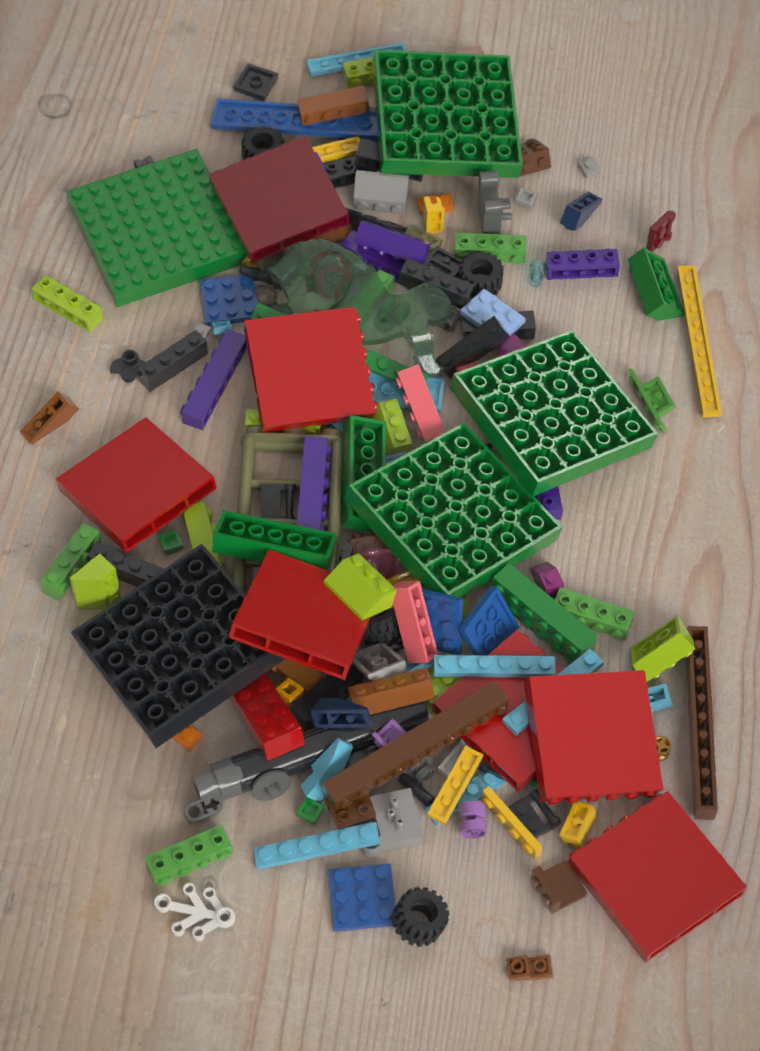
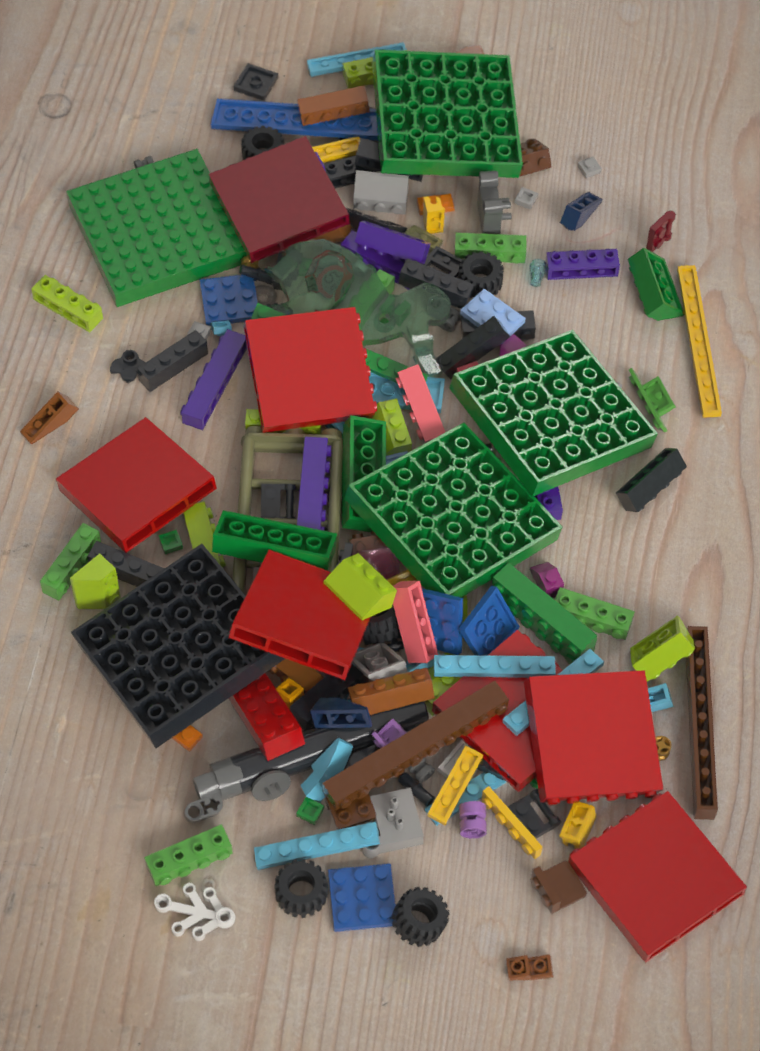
(301, 904): none -> black tyre
(651, 480): none -> black brick

